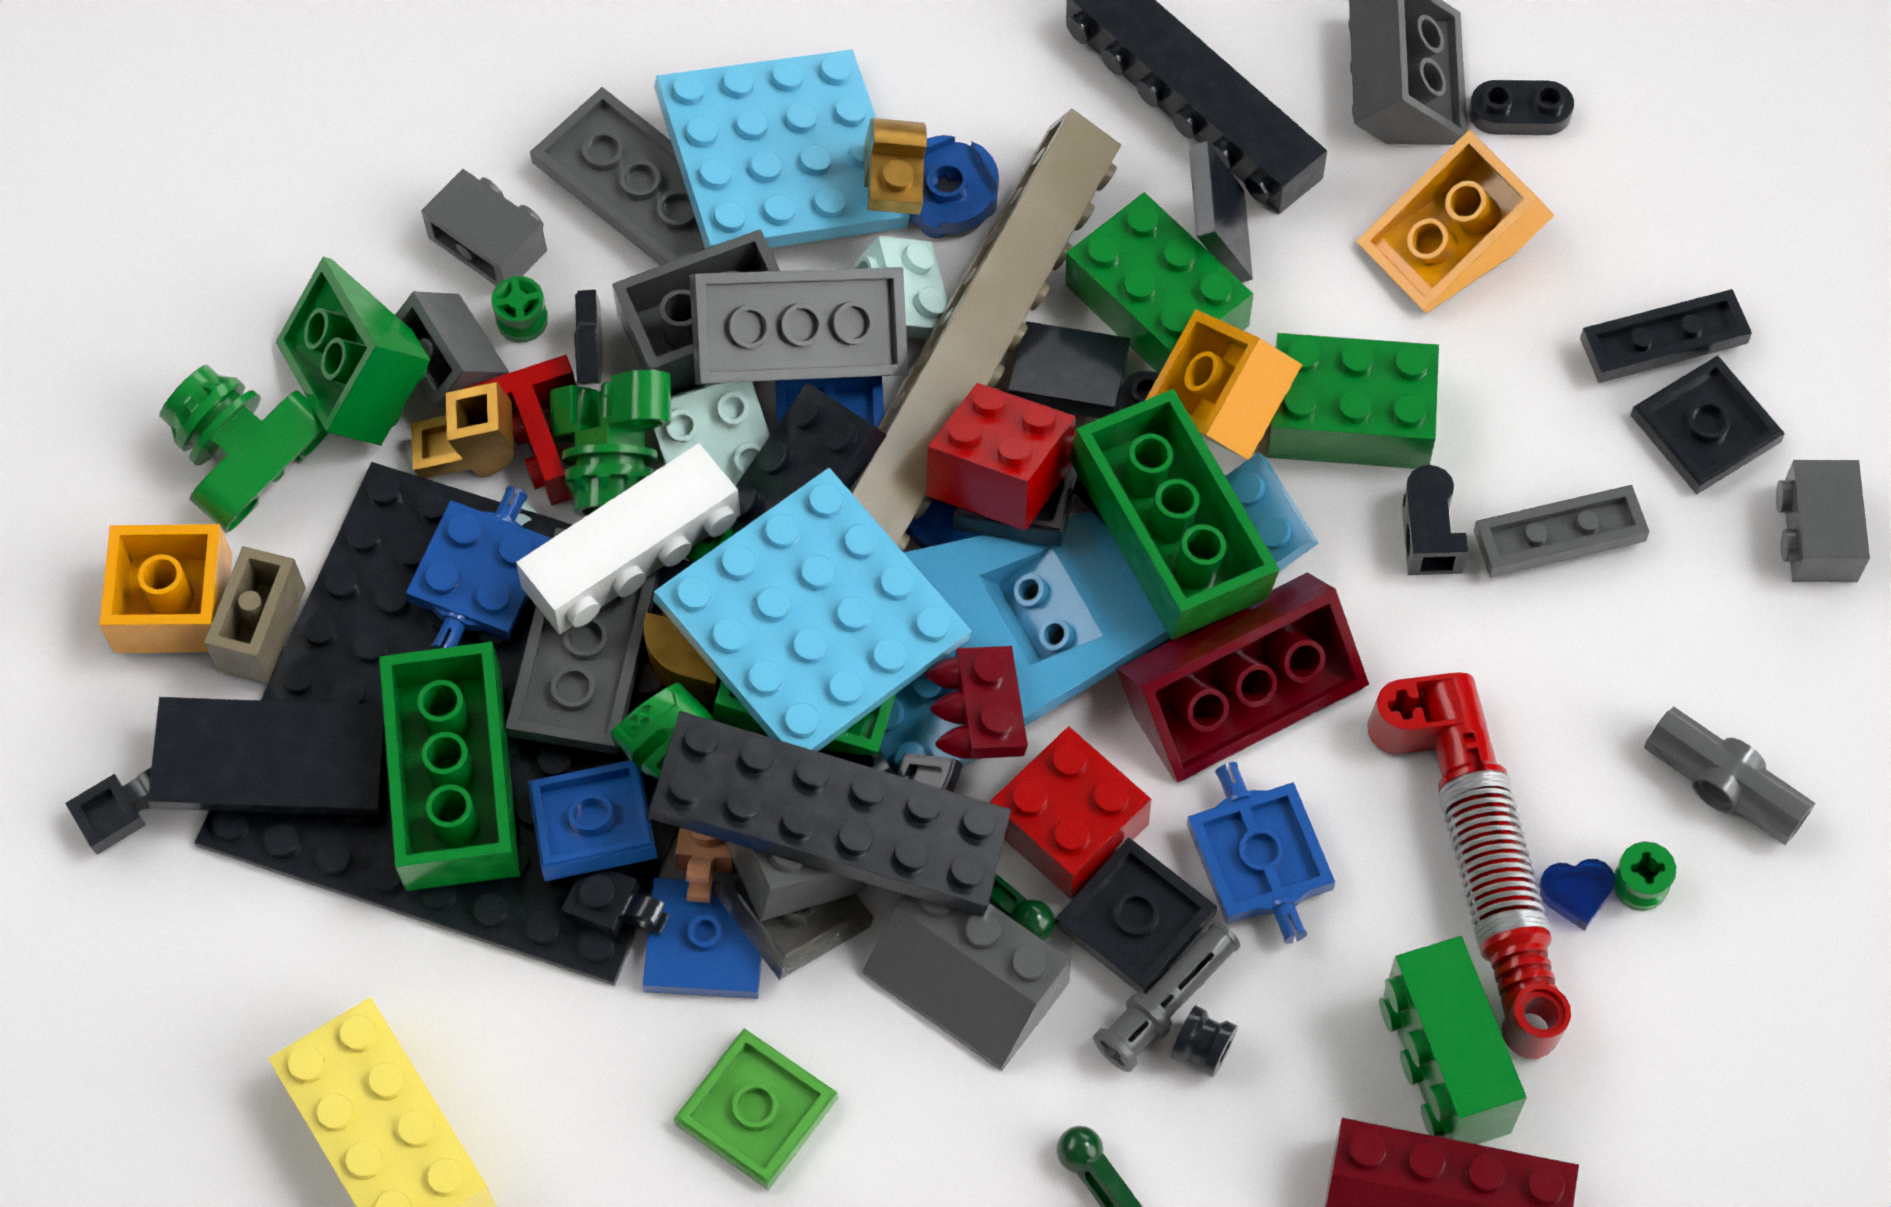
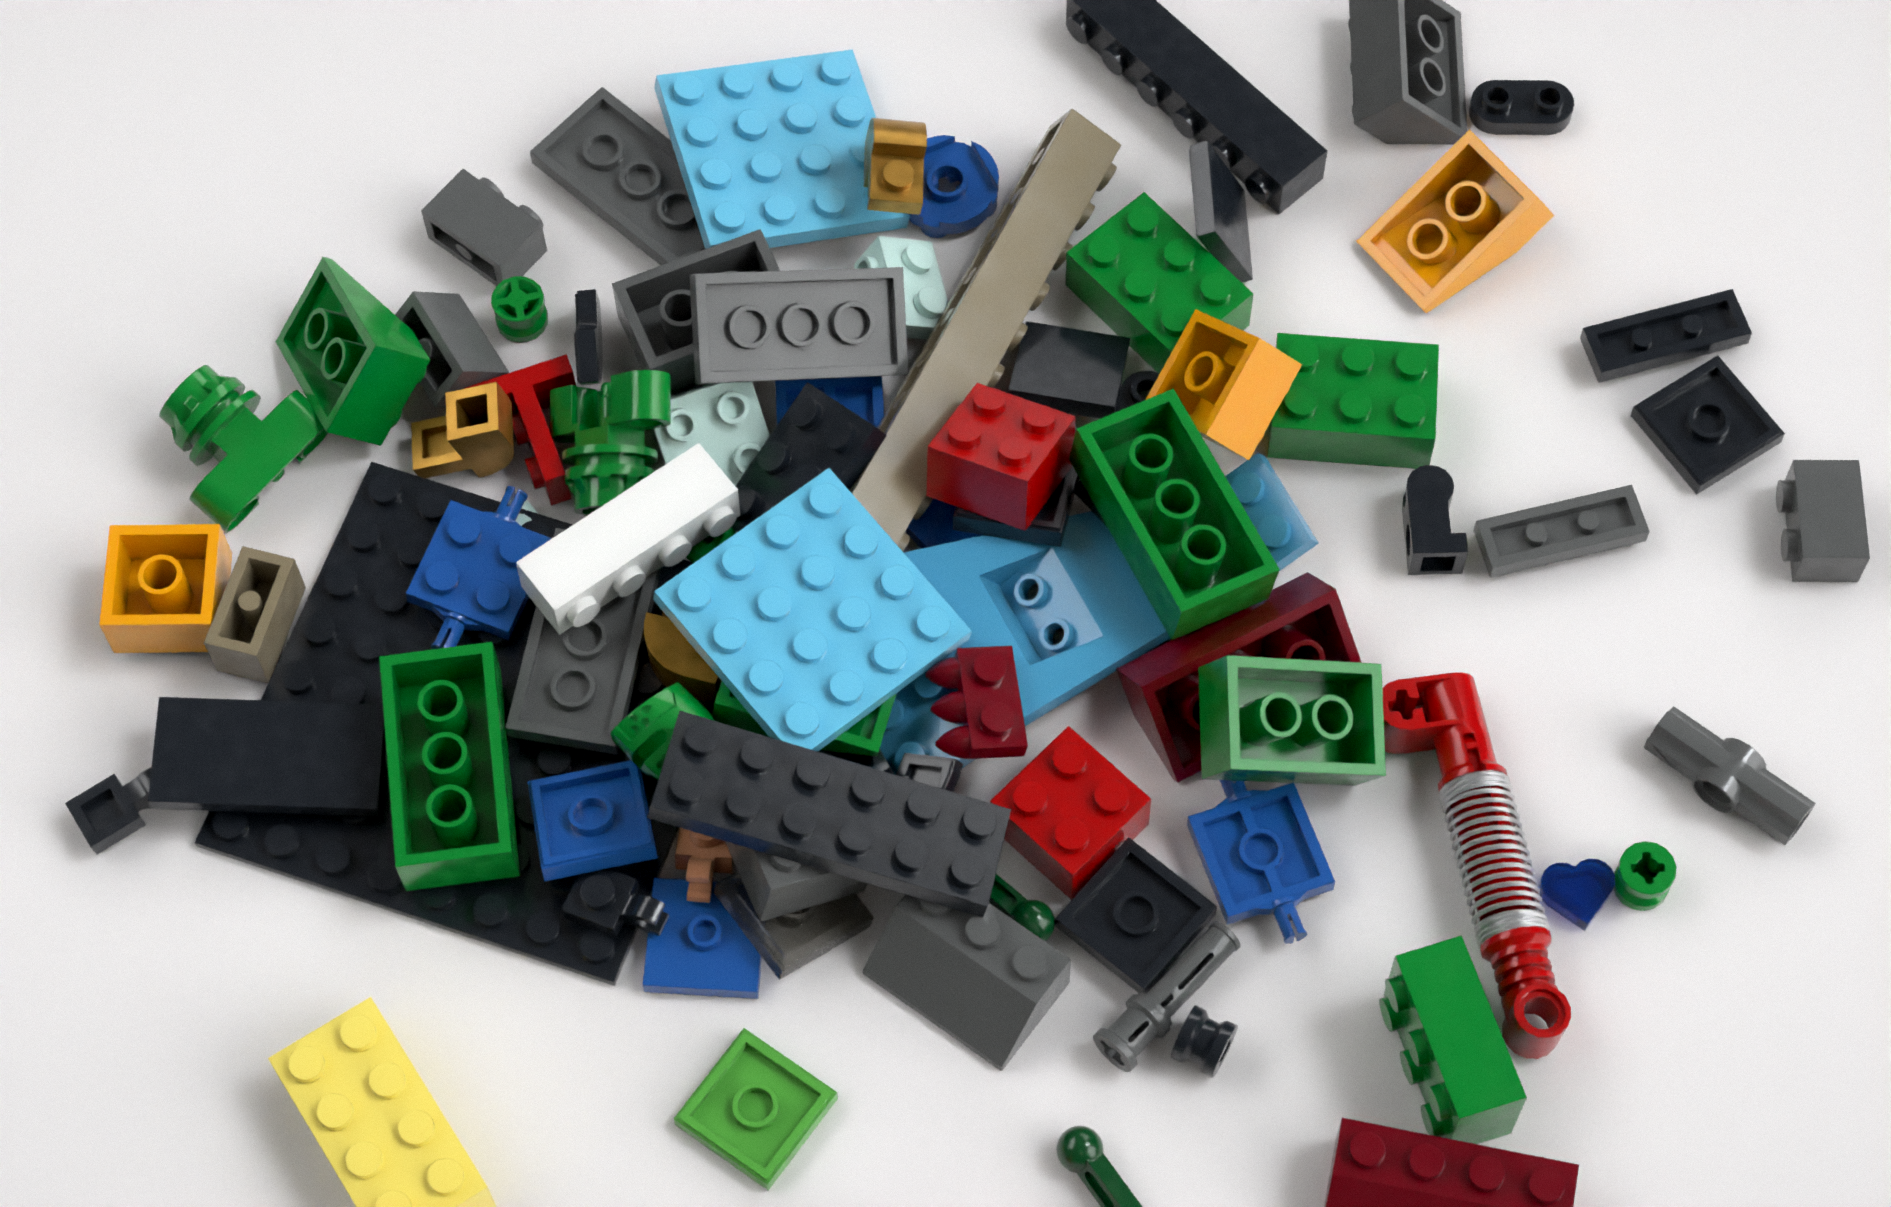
(1291, 721): none -> green brick

